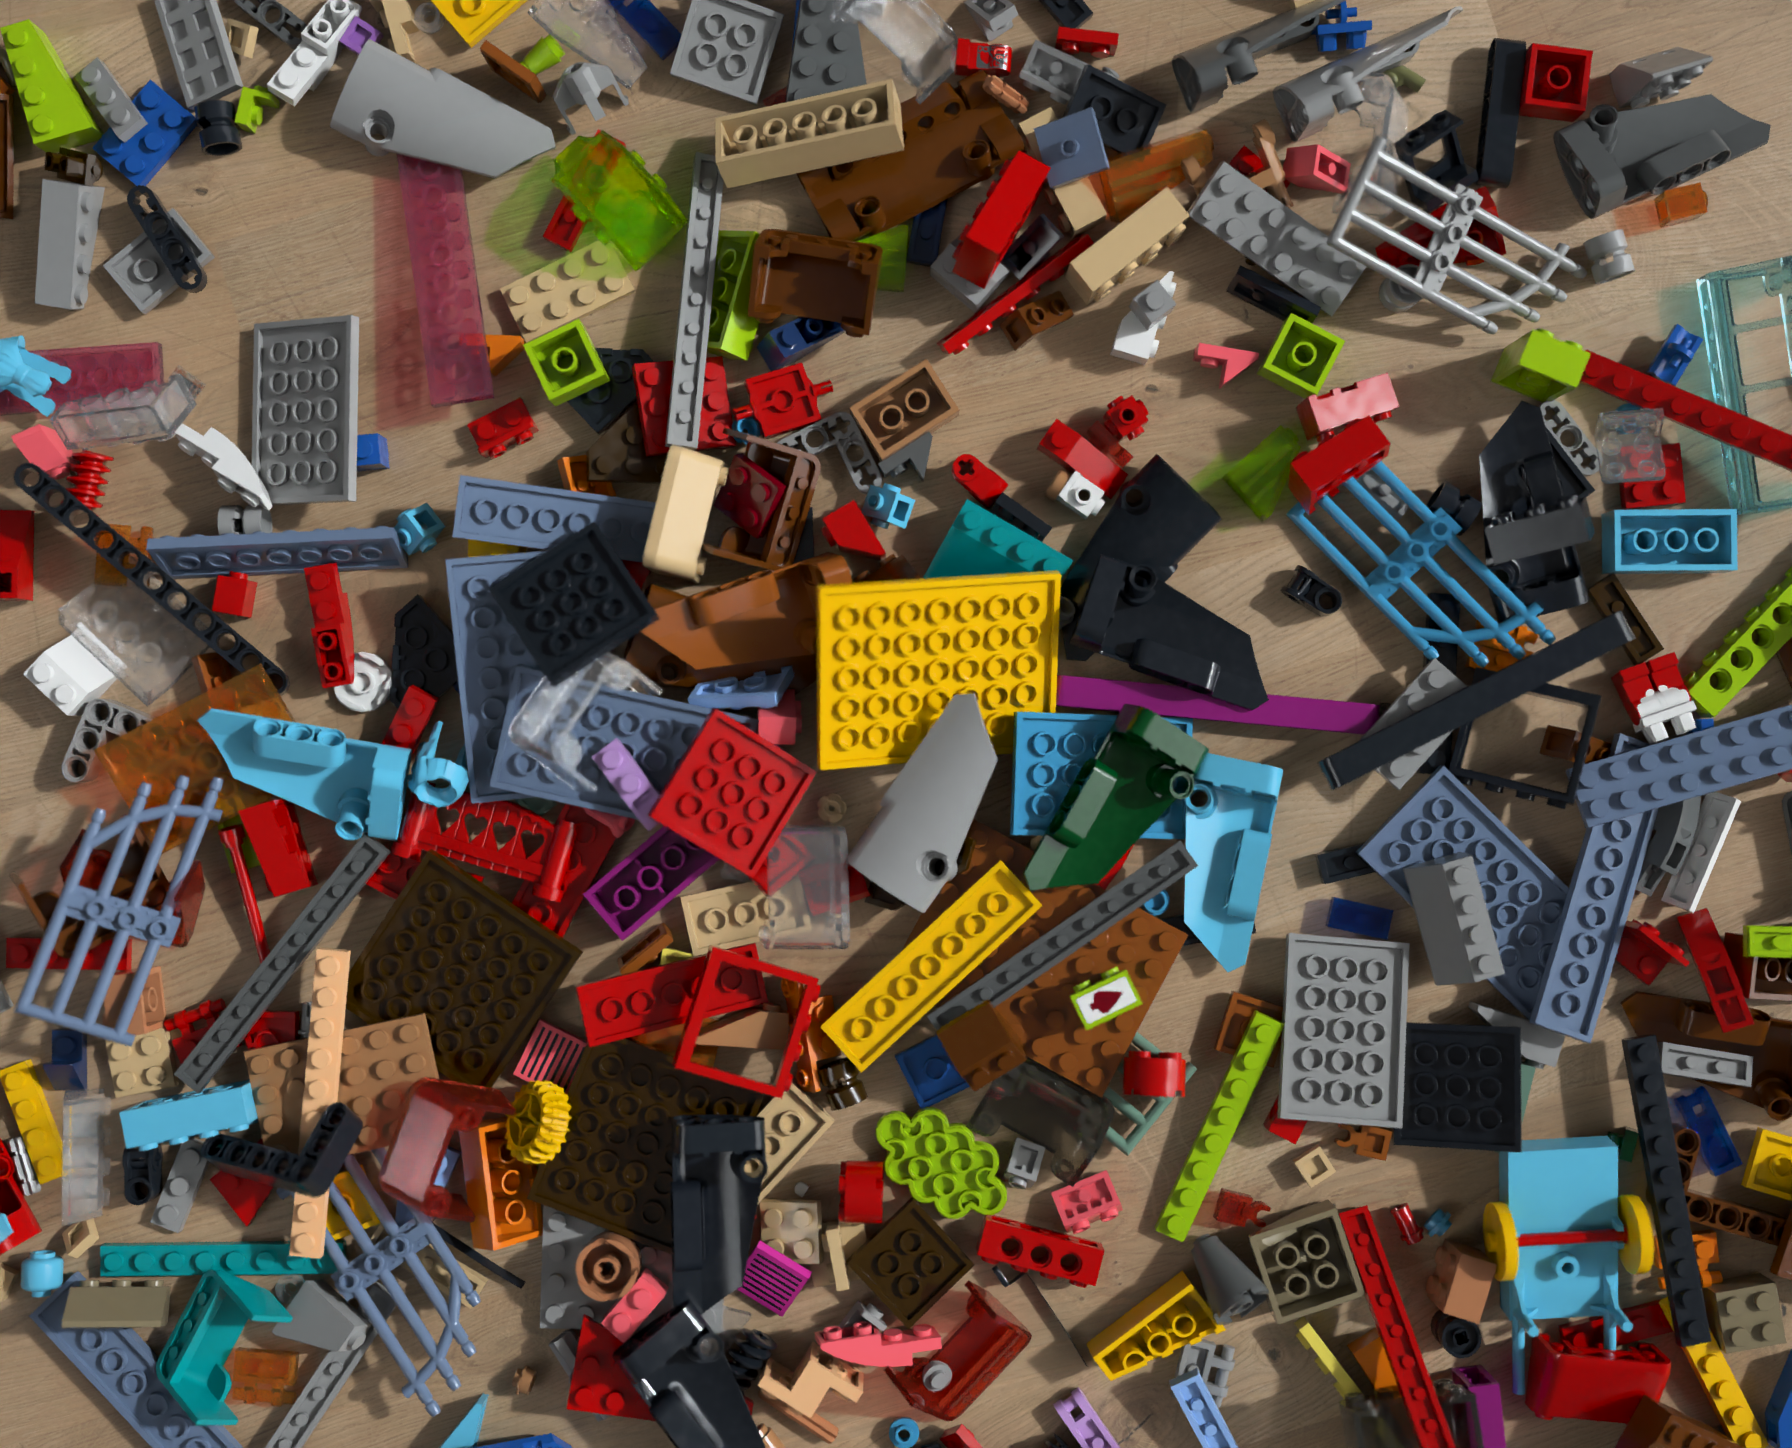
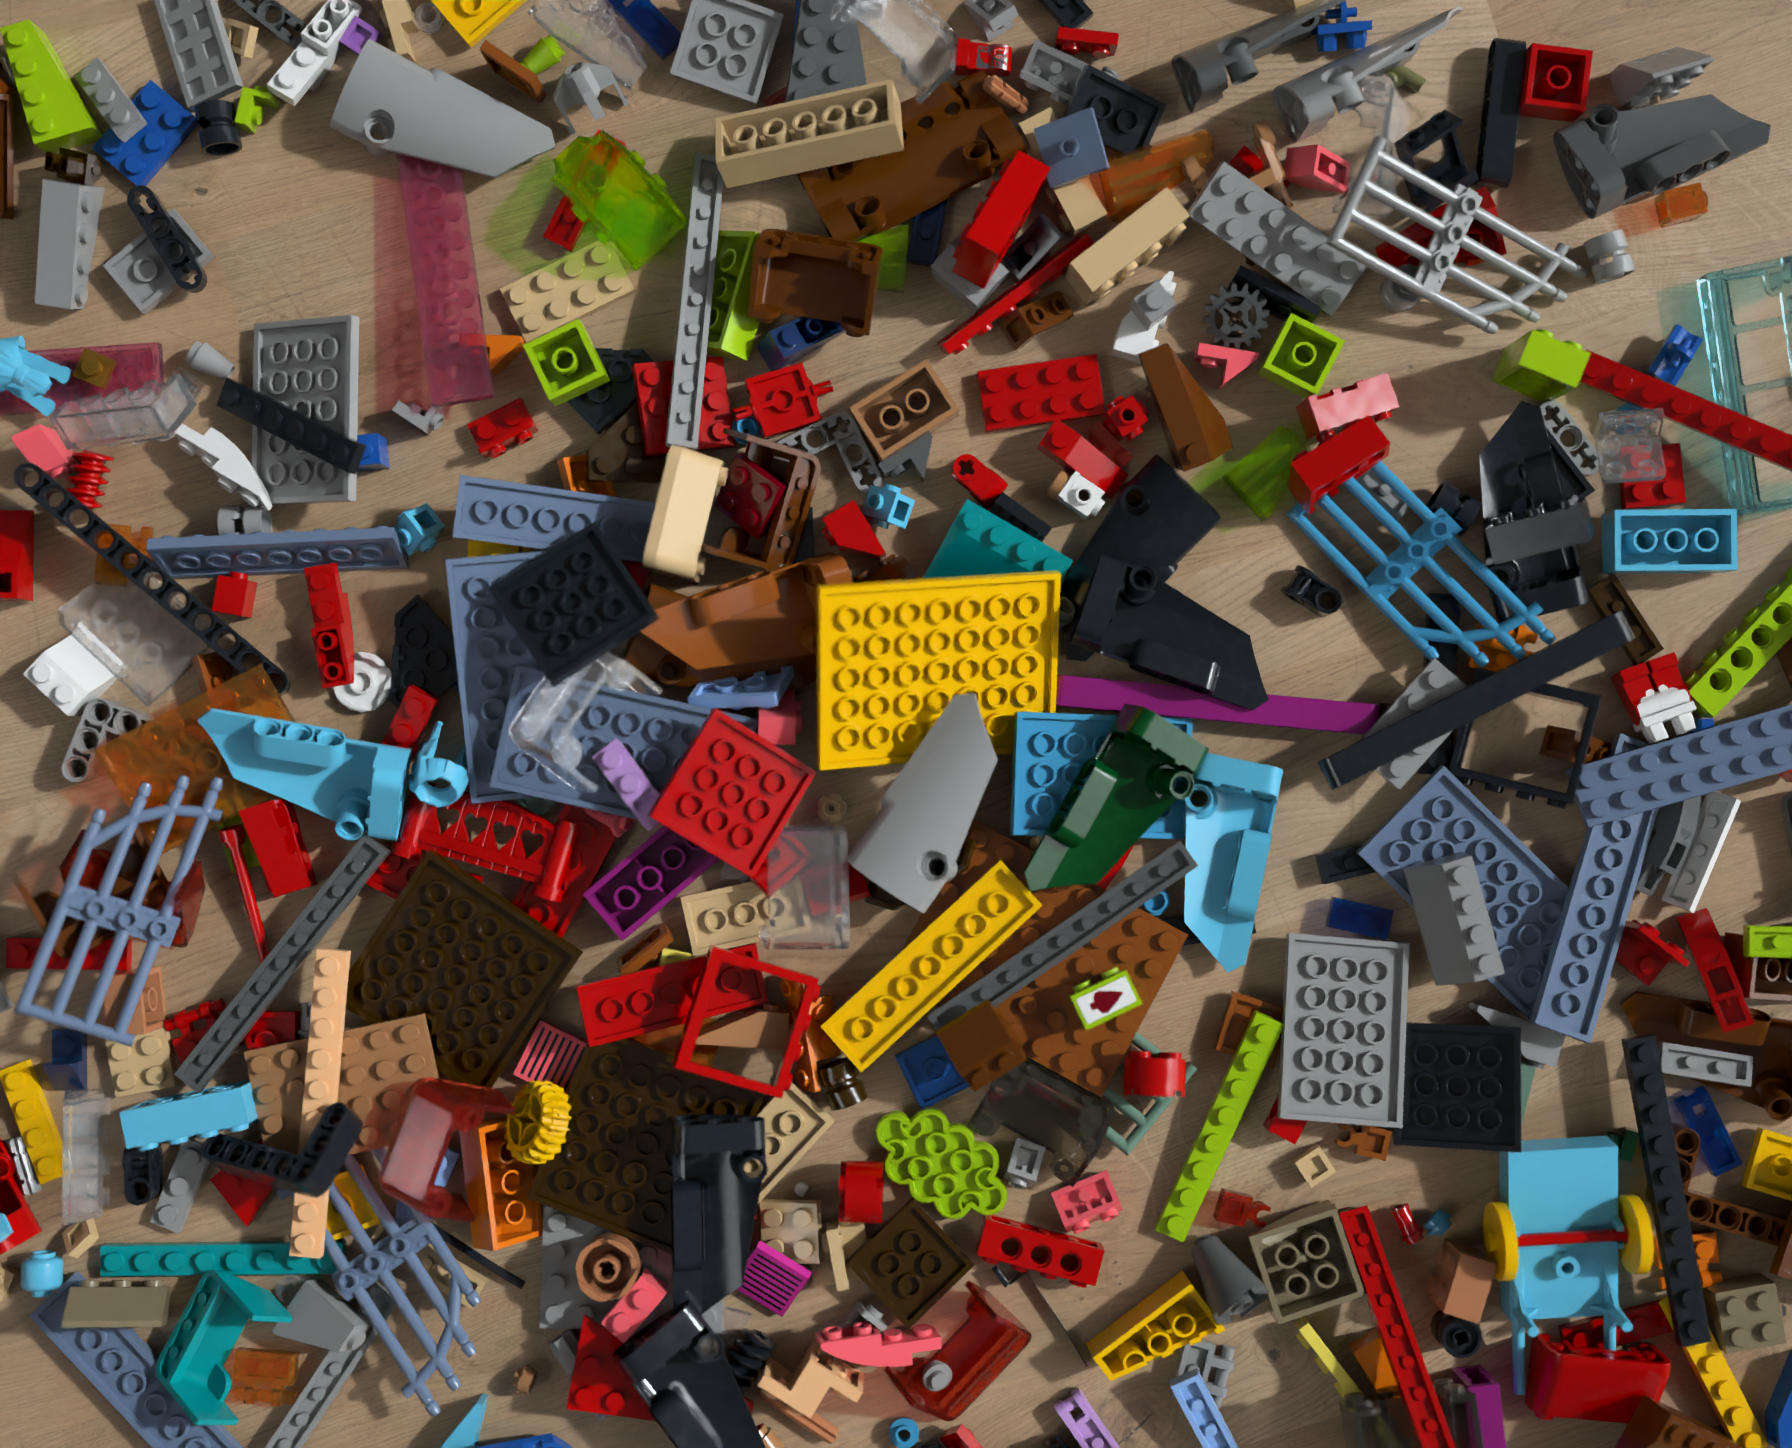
(94, 368): none -> pearl gold plate
(209, 361): none -> light grey cone
(291, 425): none -> black plate
(414, 415): none -> light grey bracket
(1041, 393): none -> red plate
(1187, 415): none -> reddish brown wedge
(1246, 325): none -> dark grey gear

